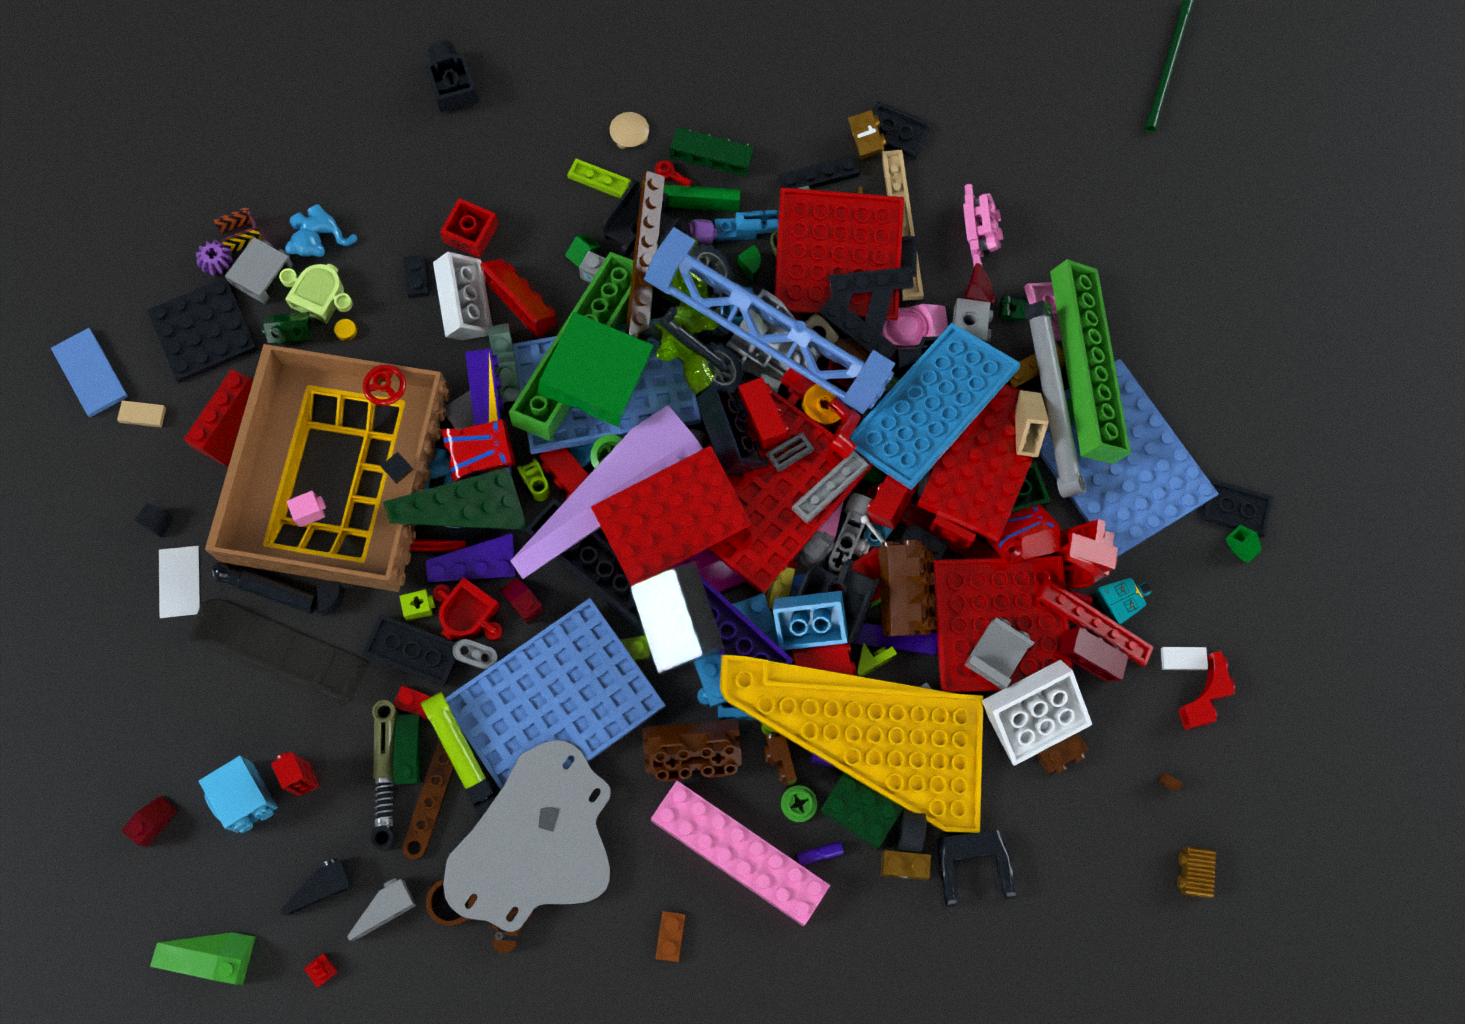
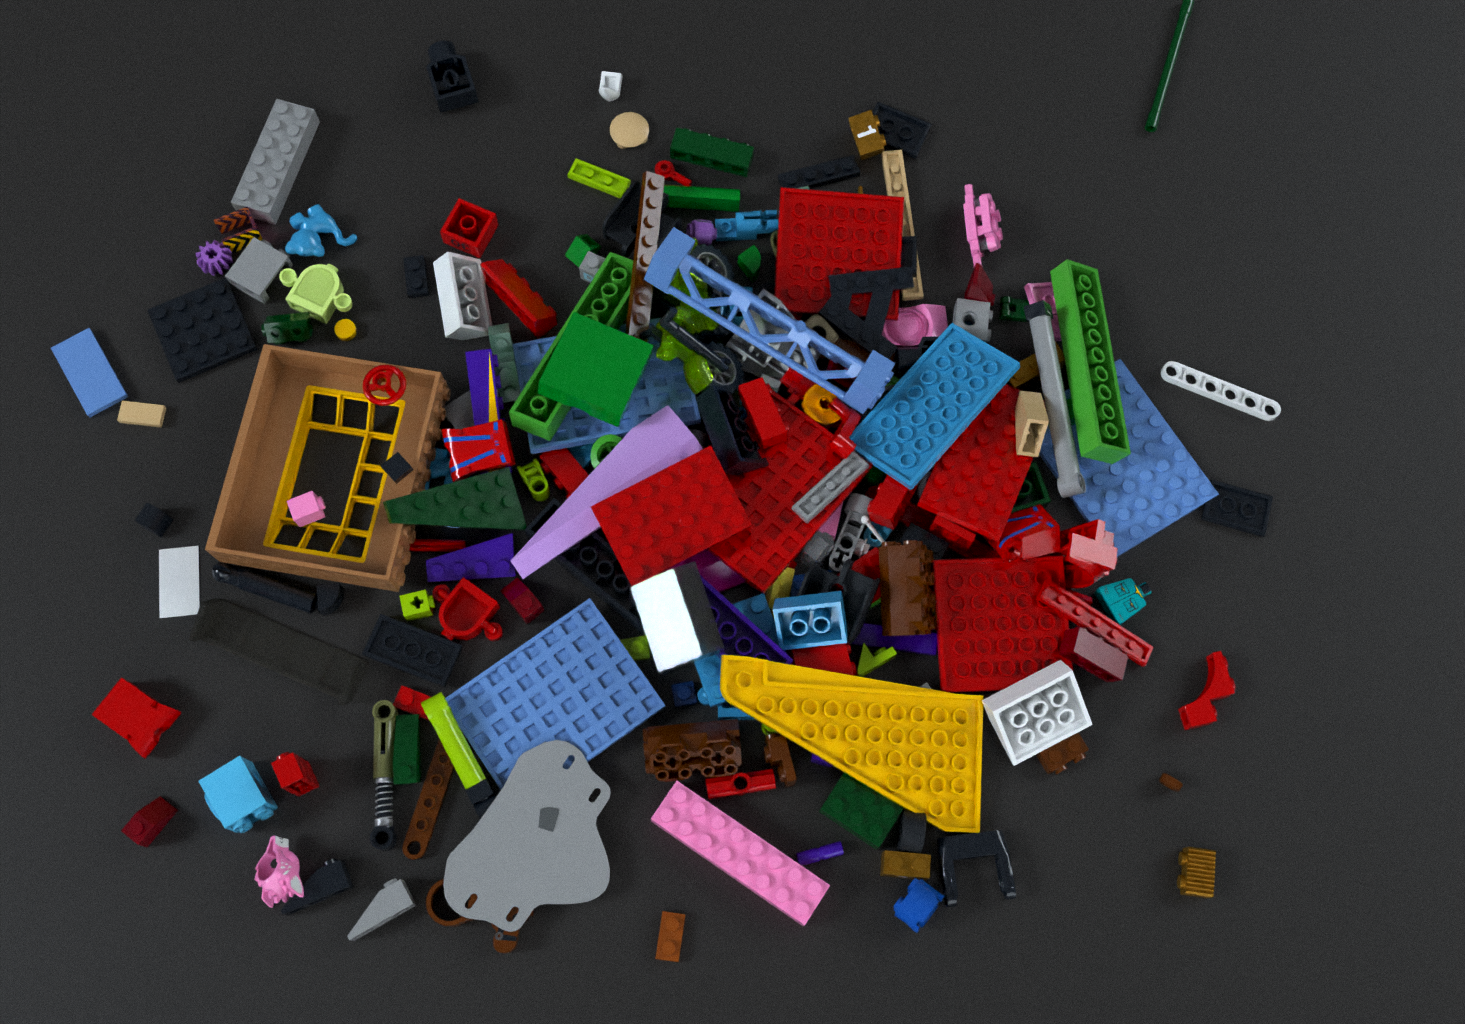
(135, 716): none -> red piece
(210, 957): bright green wedge -> none
(220, 421): red slope -> none
(276, 160): none -> light grey brick
(284, 879): none -> bright pink piece
(320, 970): red tile -> none
(474, 654): light grey plate -> none
(610, 85): none -> white plate
(684, 694): none -> dark blue plate
(755, 781): none -> red piece
(775, 462): dark grey tile -> none
(801, 793): bright green gear -> none
(918, 904): none -> blue brick
(999, 652): light grey panel -> none
(1184, 658): white tile -> none
(1219, 394): none -> white beam
(1244, 543): green brick -> none

